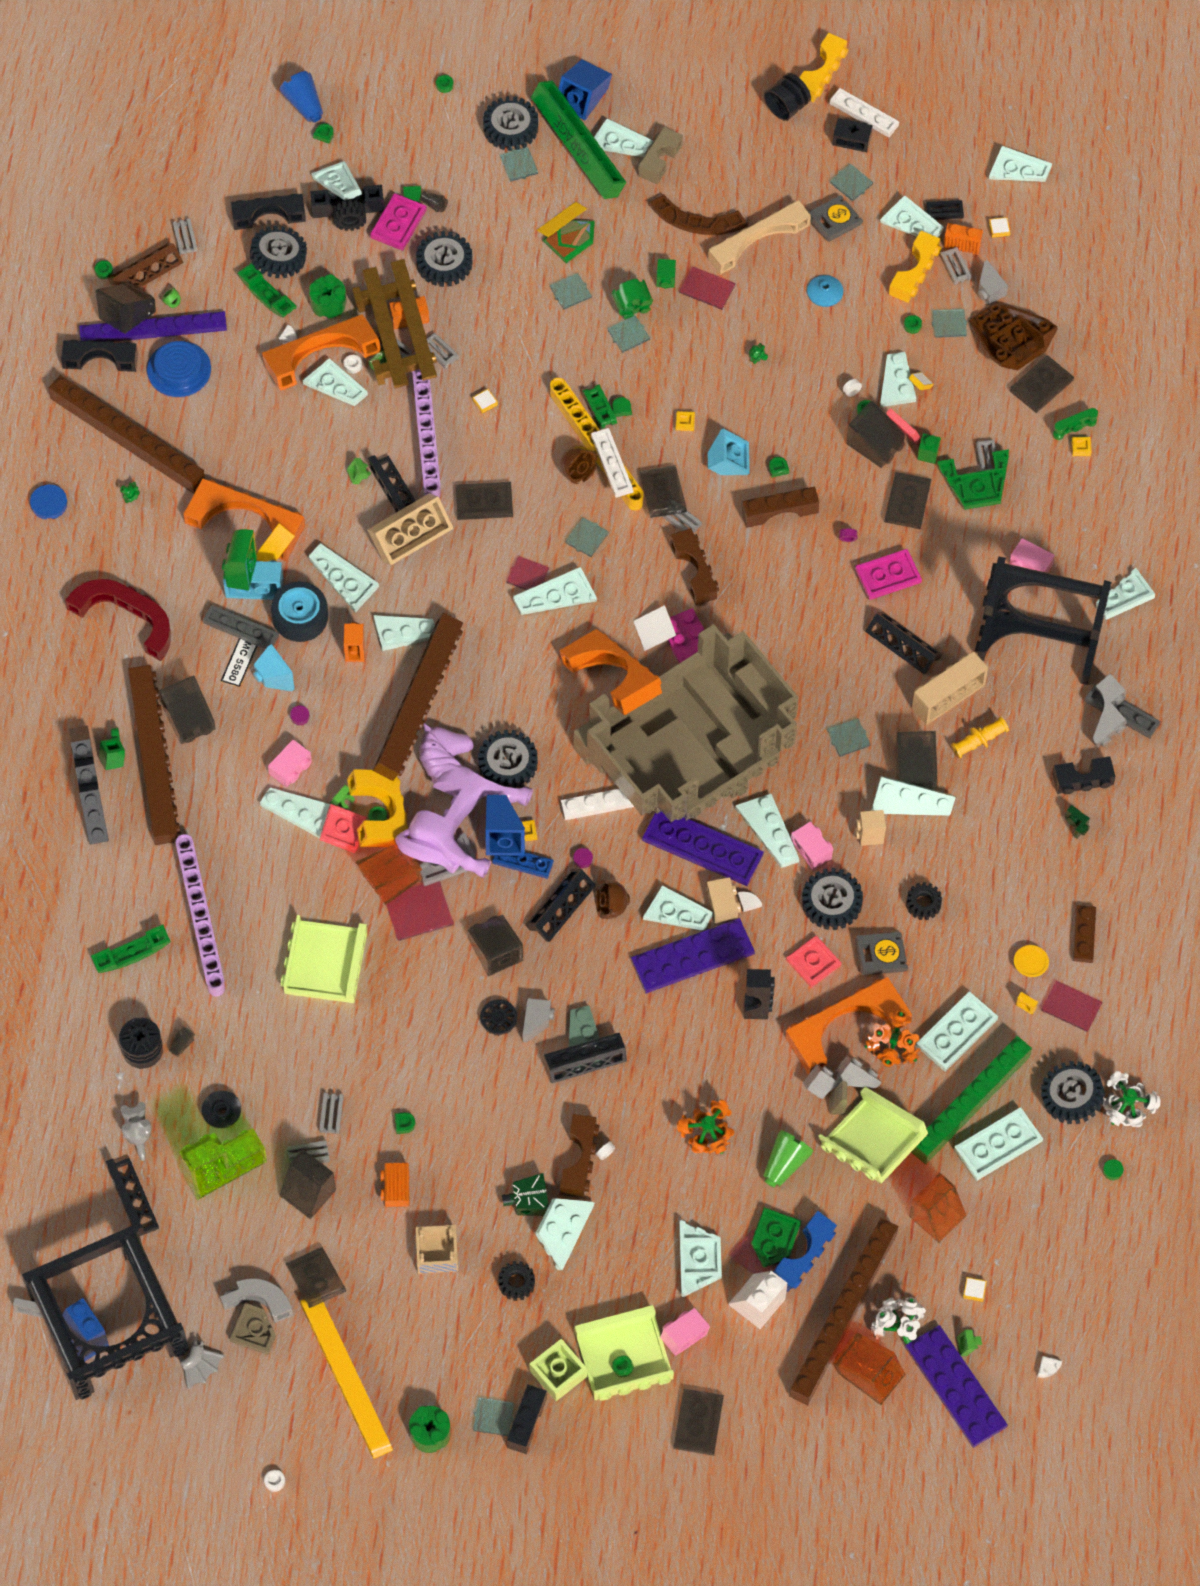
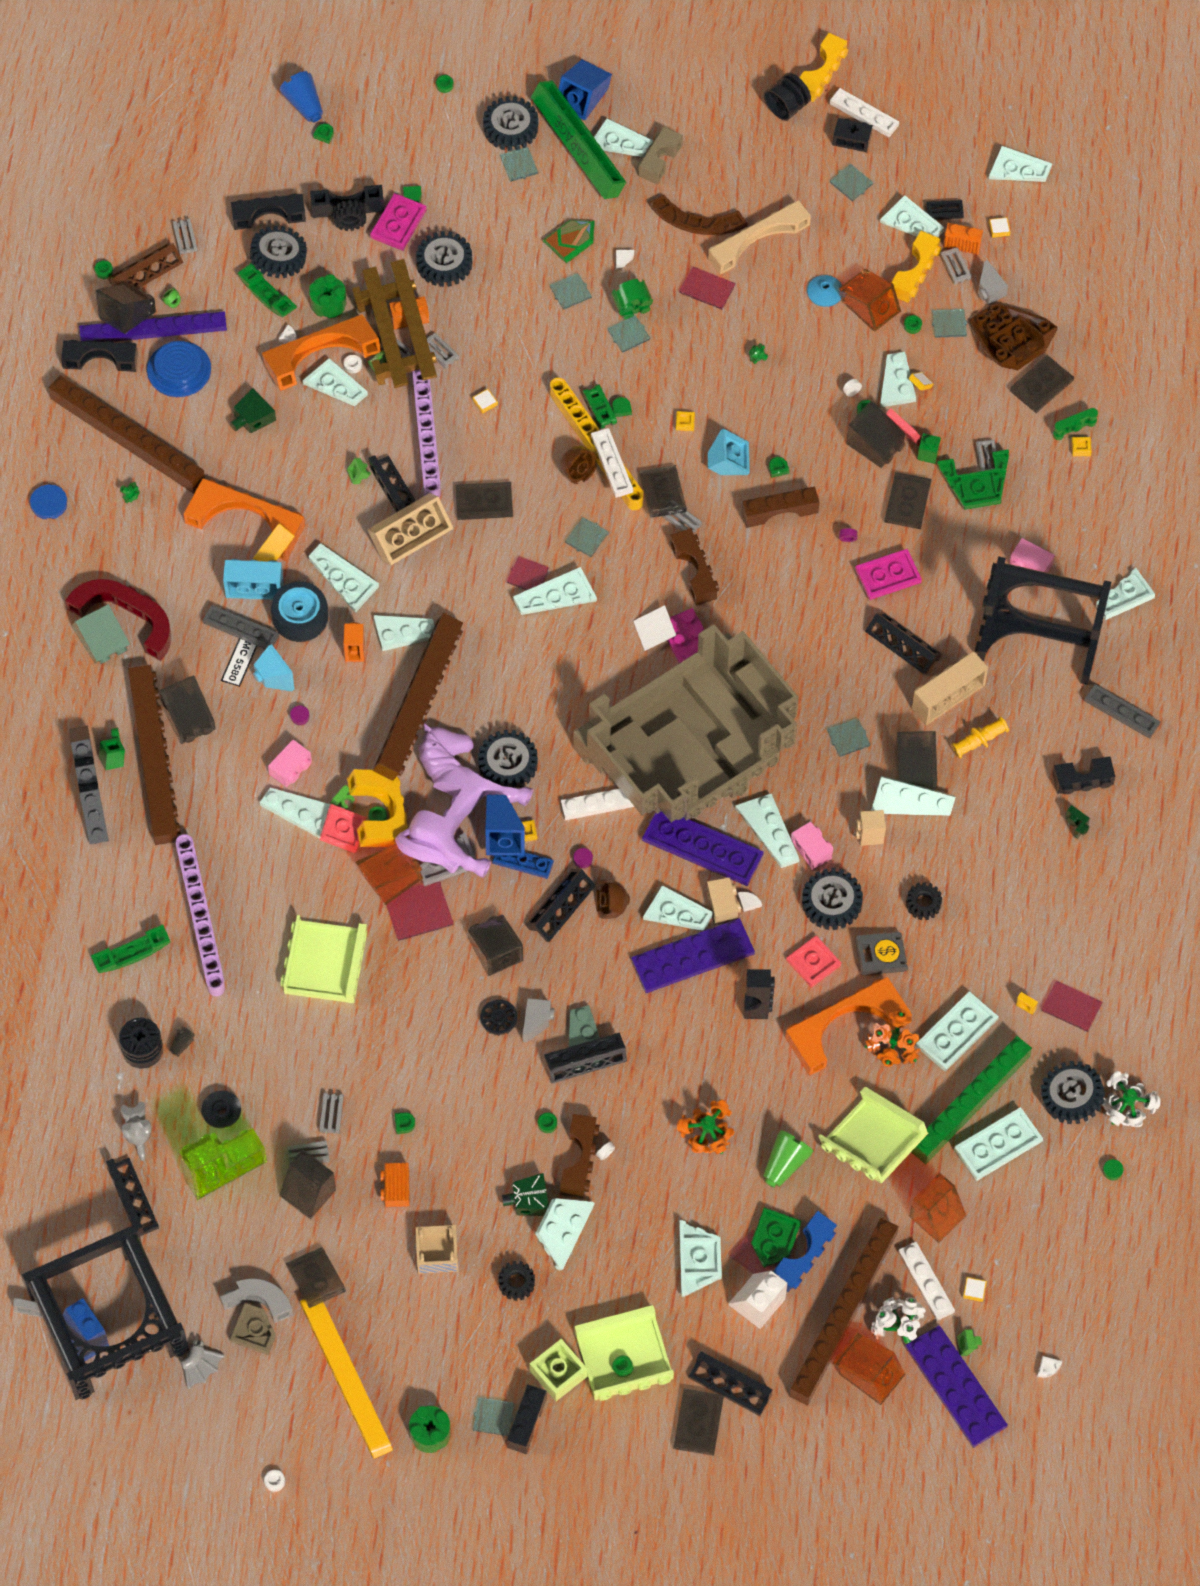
(101, 634): none -> sand green slope
(240, 560): green brick -> none
(252, 413): none -> dark green torso
(338, 180): light aqua wing -> none
(434, 201): clear smoke cone -> none
(547, 1122): none -> green tile
(561, 219): yellow sticker -> none
(598, 649): orange arch -> none
(623, 257): none -> white tile
(666, 273): green brick -> none
(684, 1331): bright pink brick -> none
(733, 1376): none -> black fence
(823, 1080): light grey arch -> none
(838, 215): dark grey container -> none
(838, 1099): dark tan slope -> none
(870, 298): none -> clear orange slope
(926, 1281): none -> white plate
(1031, 961): yellow piece -> none
(1084, 934): reddish brown plate -> none
(1111, 719): light grey arch -> none

